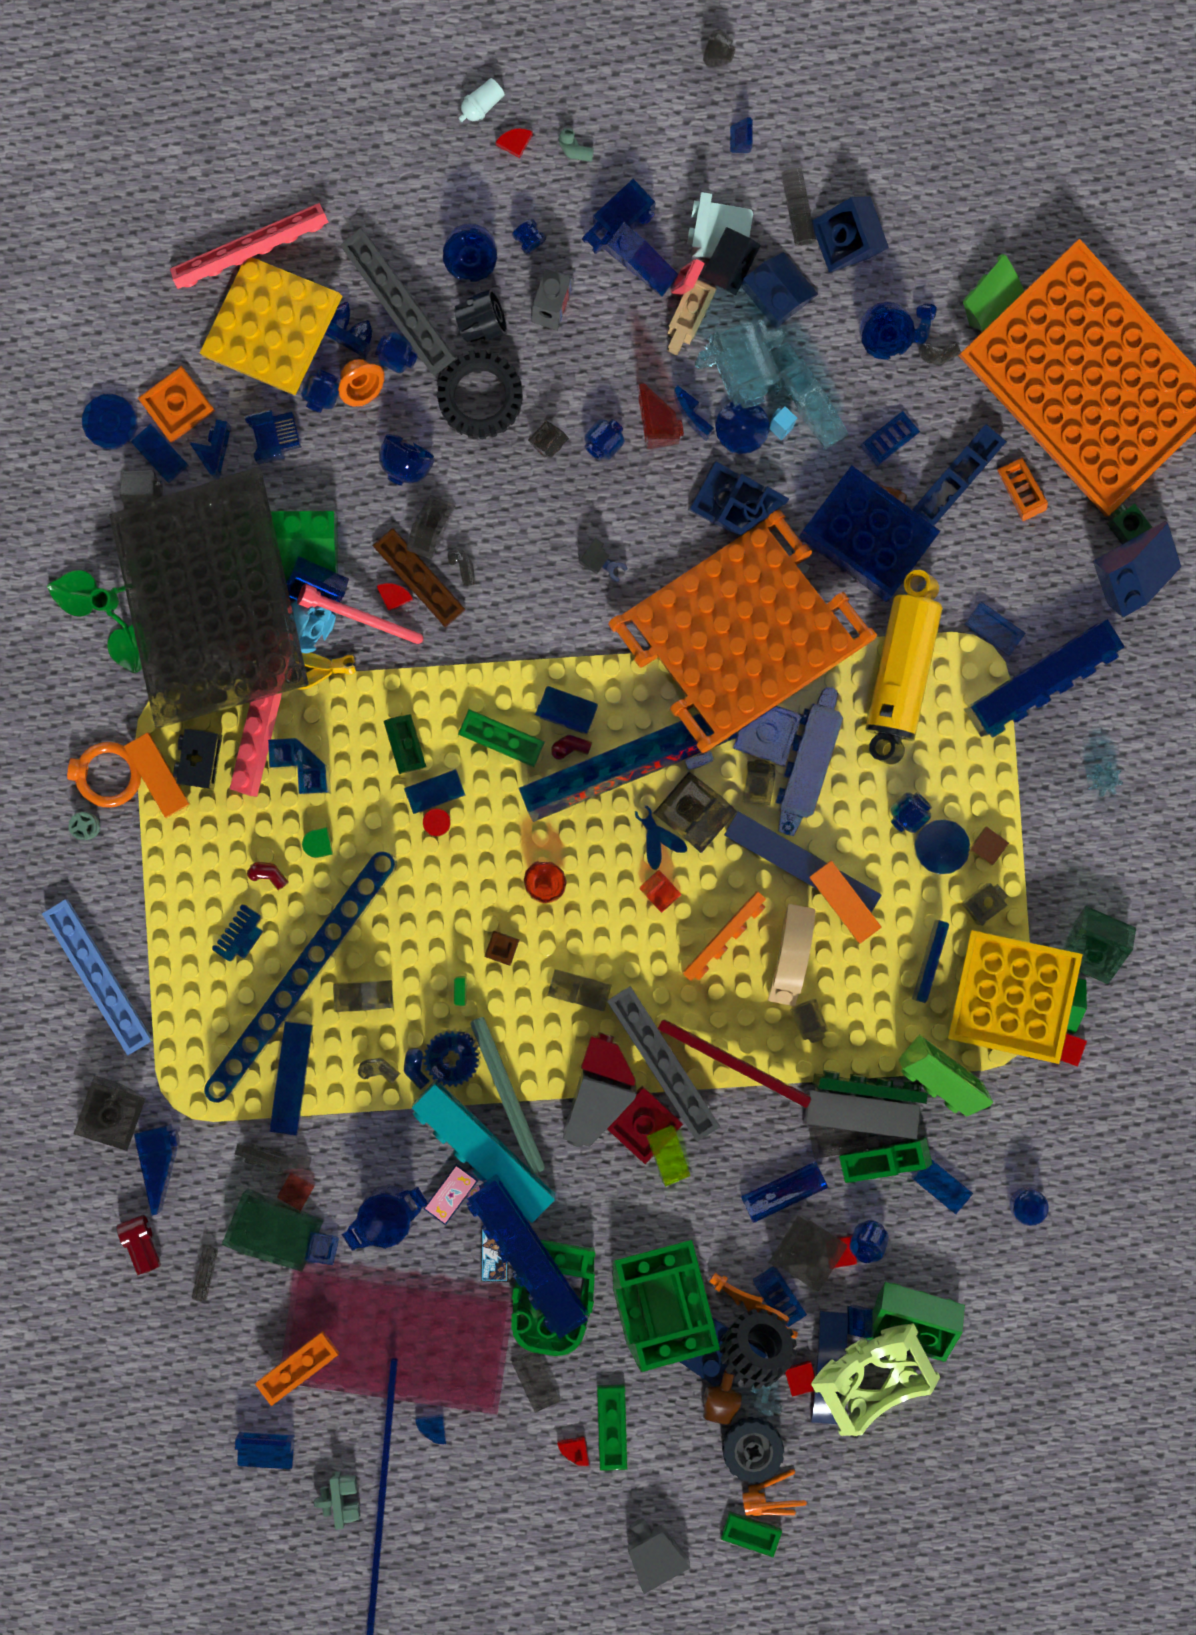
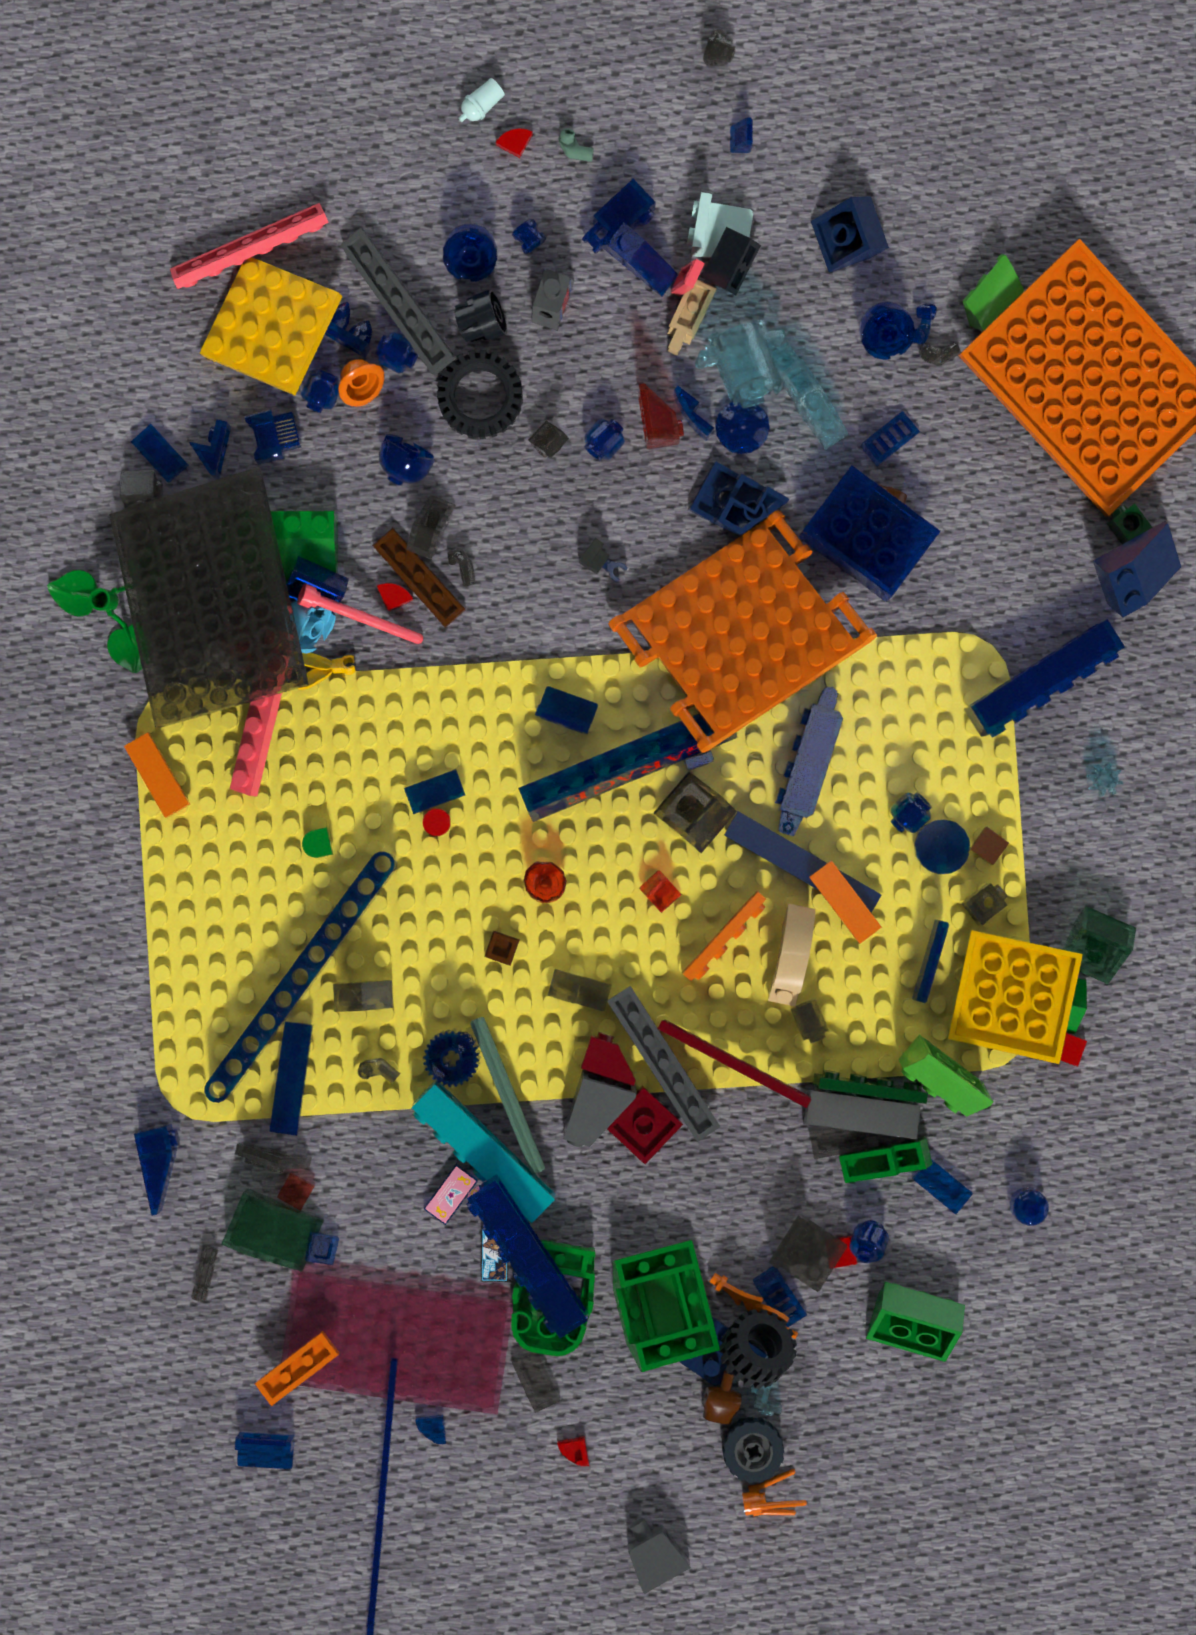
(78, 772): orange piece -> none
(78, 827): sand green wheel -> none
(97, 977): medium blue plate -> none
(109, 421): clear blue tile -> none
(110, 1113): clear smoke slope -> none
(137, 1239): dark red piece -> none
(176, 404): orange tile -> none
(208, 747): black brick -> none
(246, 936): piece -> none
(269, 871): dark red arm -> none
(312, 770): brick -> none
(342, 1511): sand green hips -> none
(385, 1217): clear blue container -> none
(404, 744): dark green plate -> none
(412, 1067): clear blue arm -> none
(460, 991): green tile -> none
(501, 738): green tile -> none
(569, 744): dark red arm -> none
(612, 1427): green tile -> none
(656, 836): clear blue piece -> none
(668, 1155): clear neon green tile -> none
(751, 1534): green tile -> none
(759, 782): clear smoke bracket -> none
(770, 735): clear blue tile -> none
(778, 289): dark blue slope -> none
(782, 422): medium azure piece -> none
(784, 1192): clear blue plate -> none
(798, 206): clear smoke piece -> none
(800, 1378): red tile -> none
(831, 1345): dark blue slope -> none
(860, 1321): clear blue tile -> none
(897, 1388): yellowish green fence -> none
(904, 667): yellow piece -> none
(959, 475): dark blue slope -> none
(995, 628): clear blue tile -> none
(1033, 509): orange slope -> none

